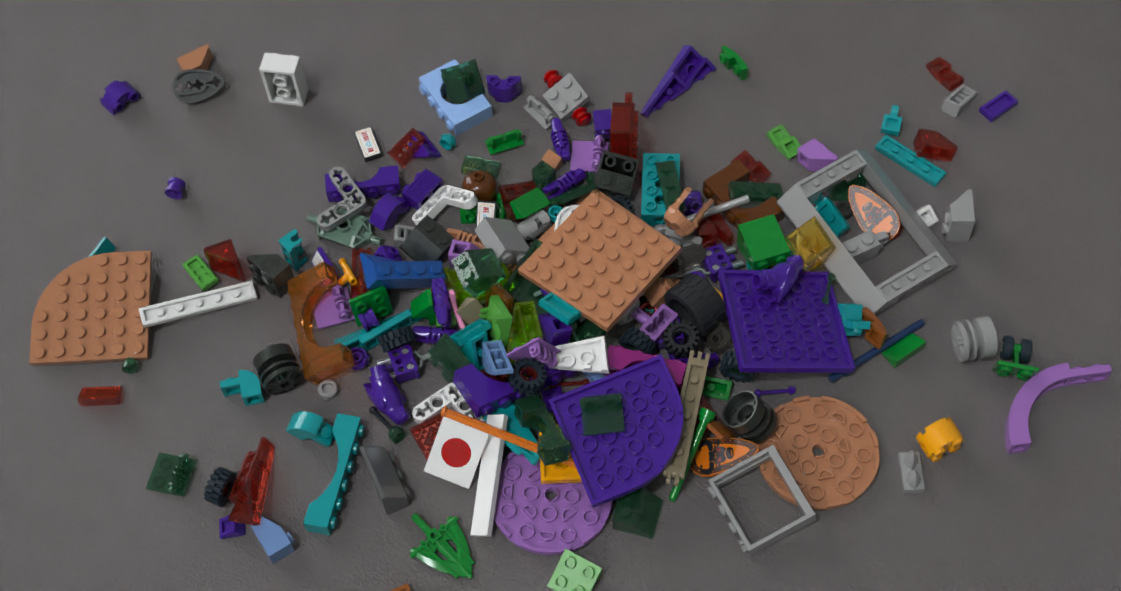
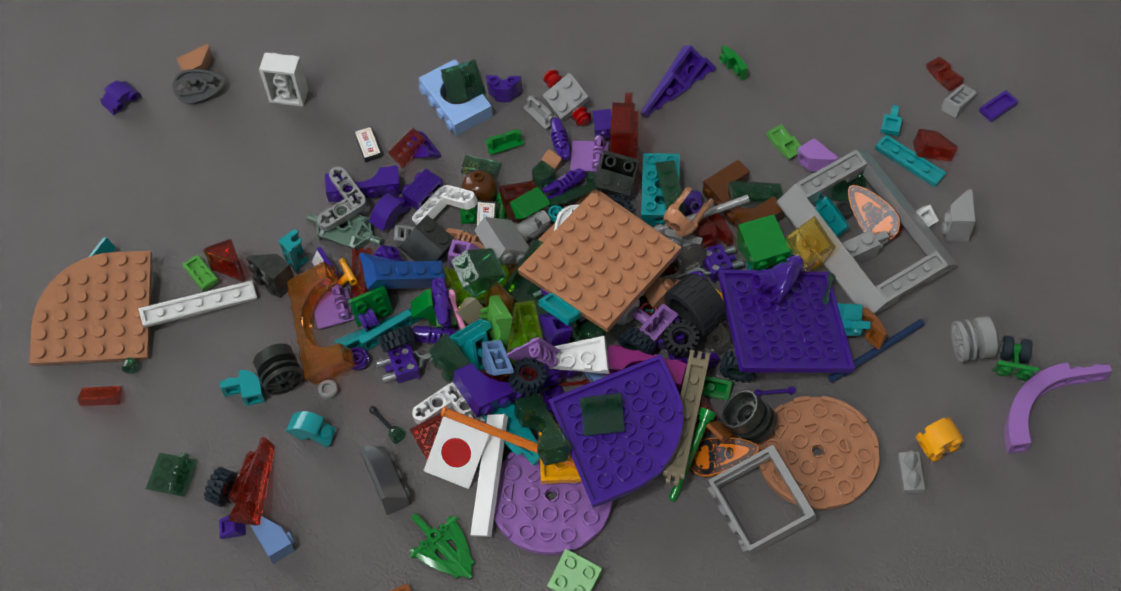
(175, 188): dark purple wheel -> none
(322, 512): teal arch -> none
(386, 395): dark purple animal -> none
(447, 141): teal plate -> none
(637, 513): clear green slope -> none
(757, 170): clear red slope -> none
(904, 349): green slope -> none

